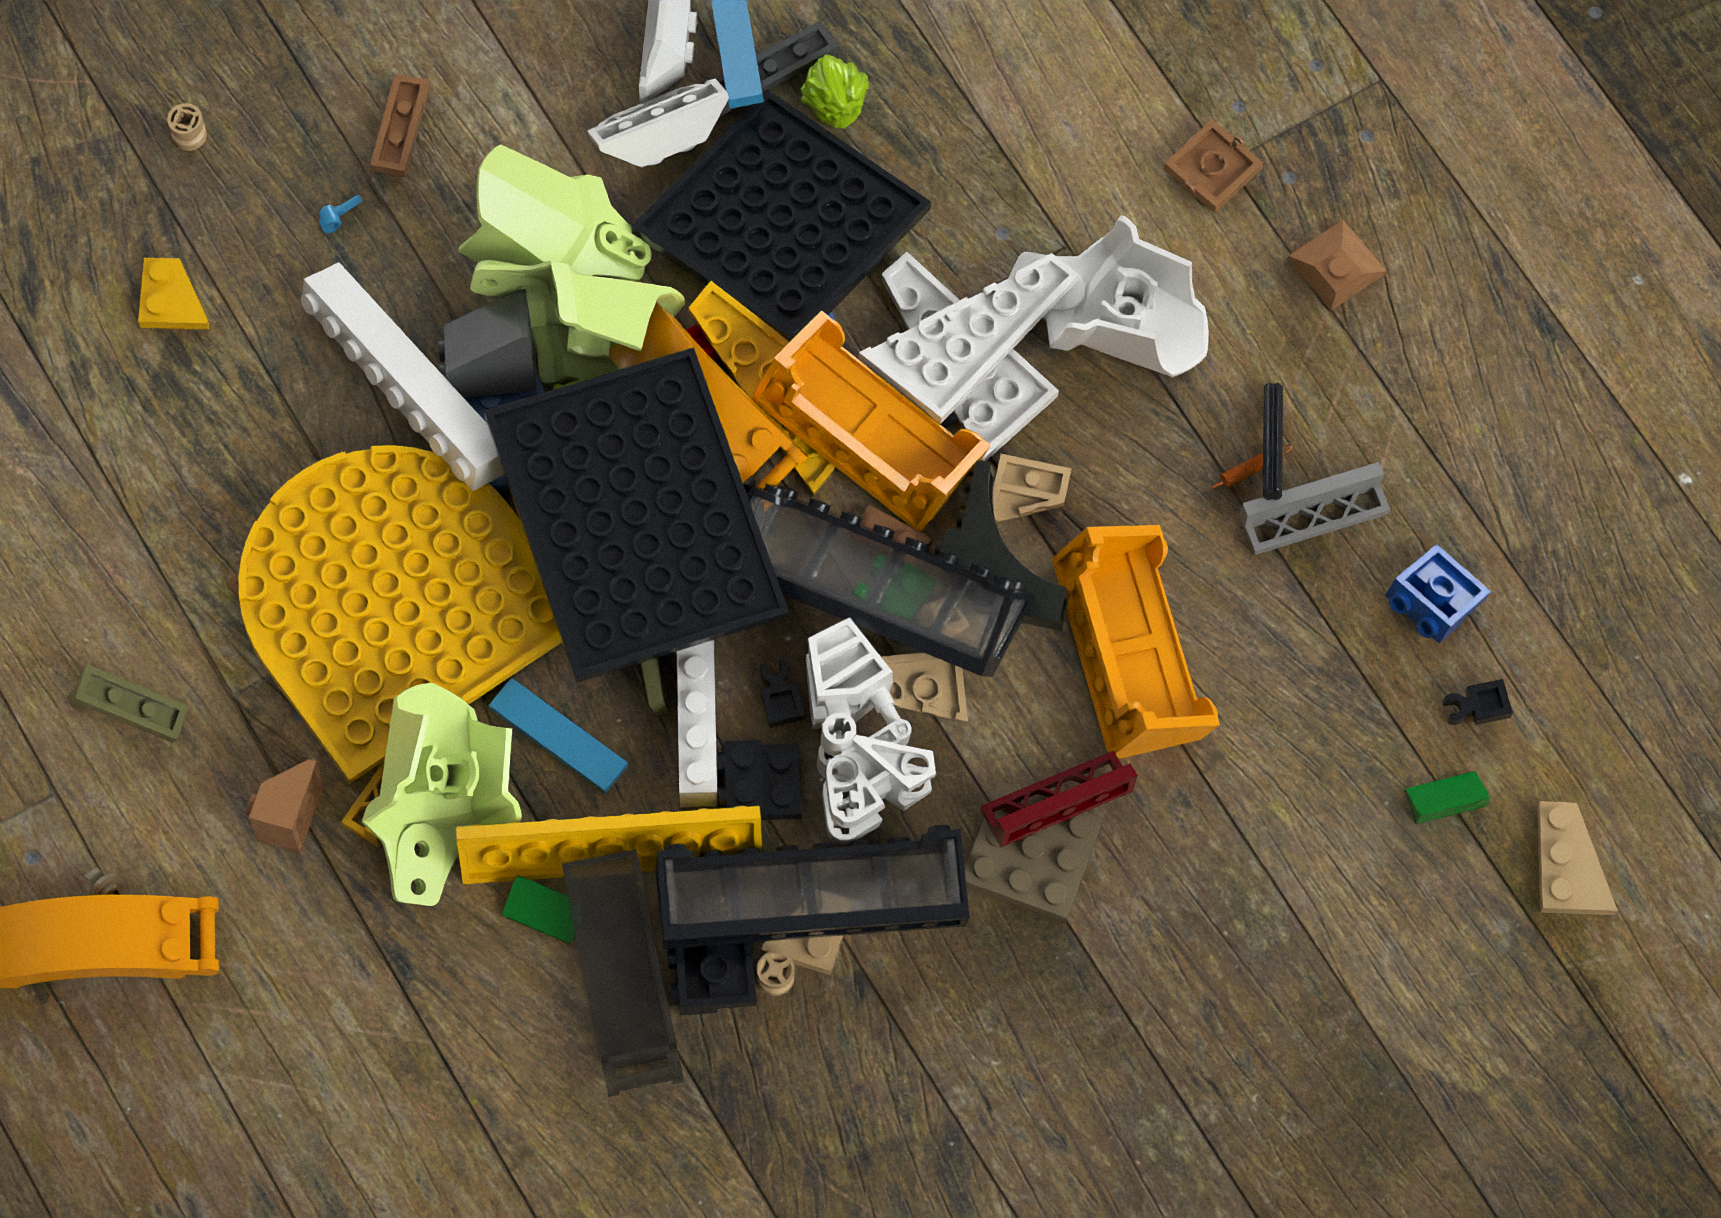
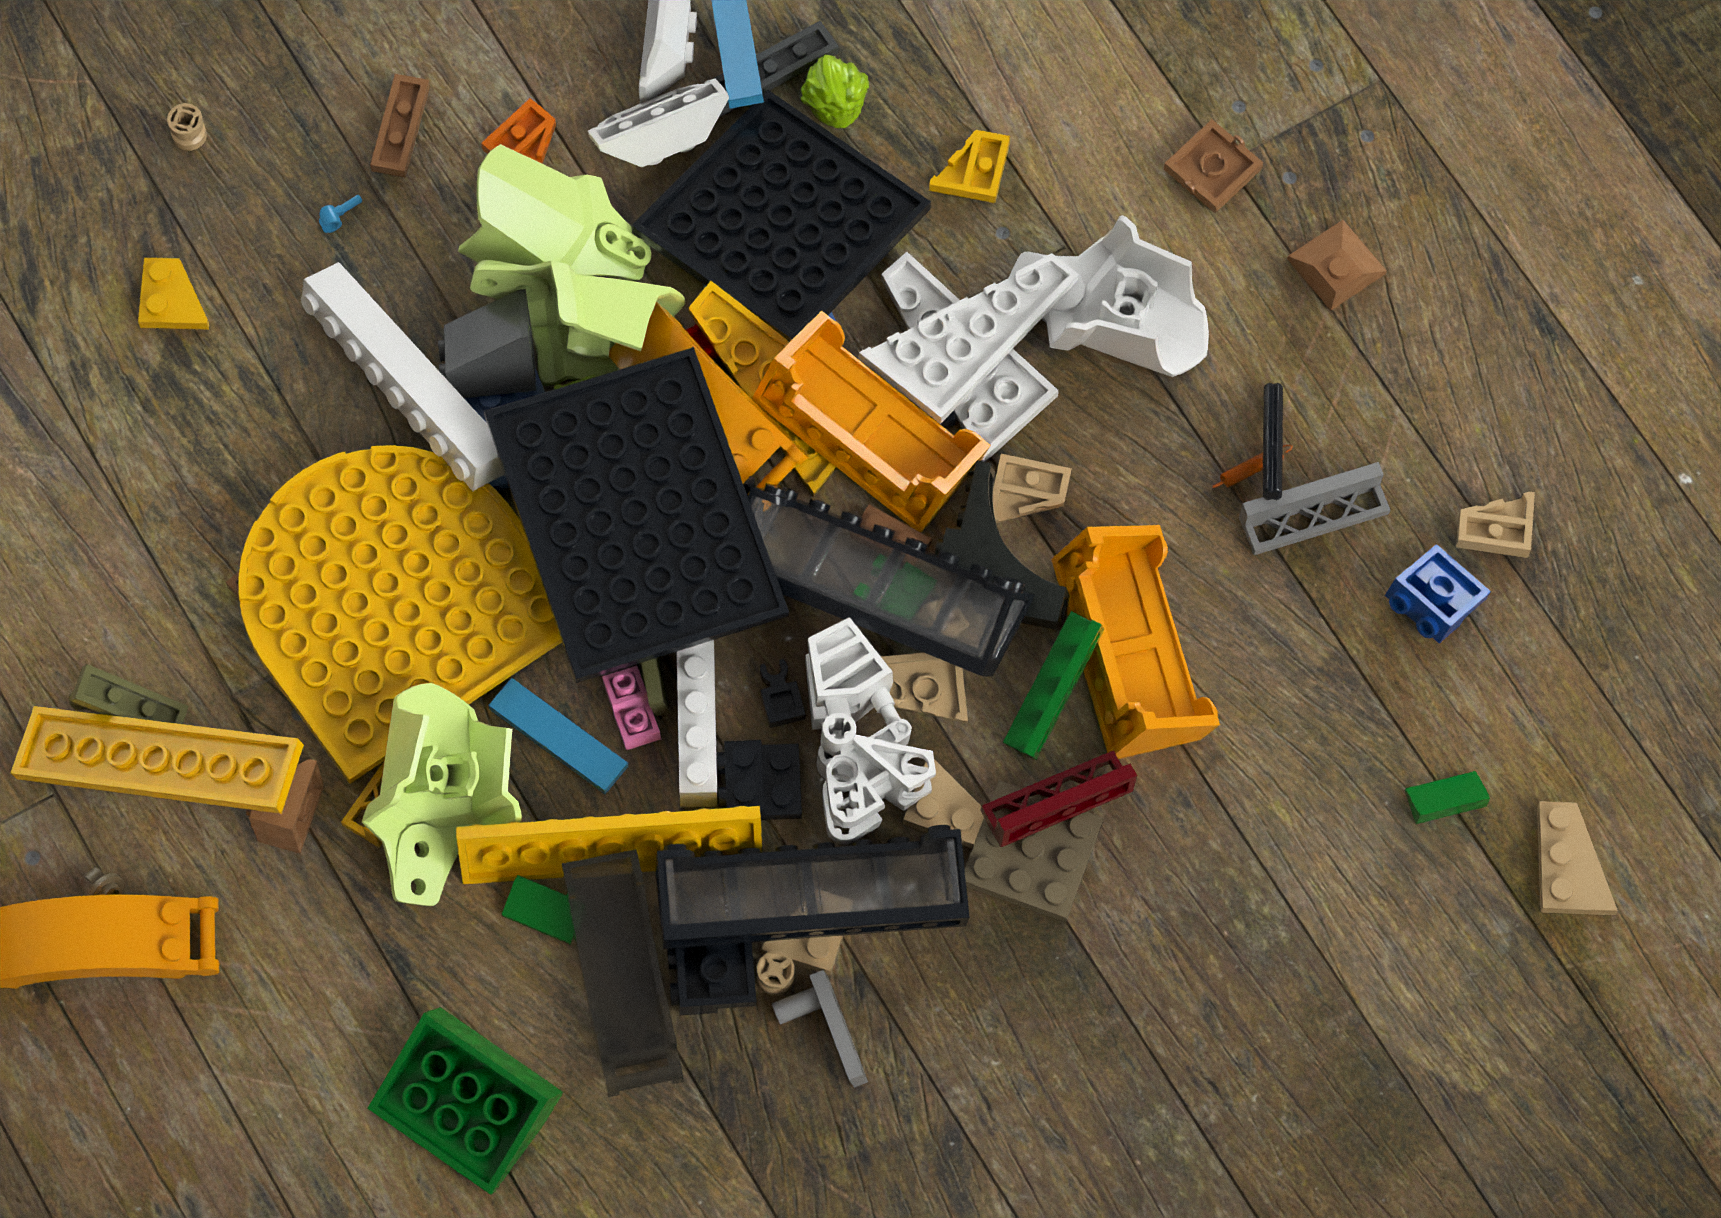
(158, 759): none -> yellow plate
(464, 1099): none -> green slope
(525, 132): none -> orange wing
(631, 708): none -> bright pink slope
(823, 997): none -> light grey piece
(946, 805): none -> tan wing
(975, 168): none -> yellow wing
(1053, 685): none -> green fence
(1484, 702): black plate -> none
(1498, 527): none -> tan wing

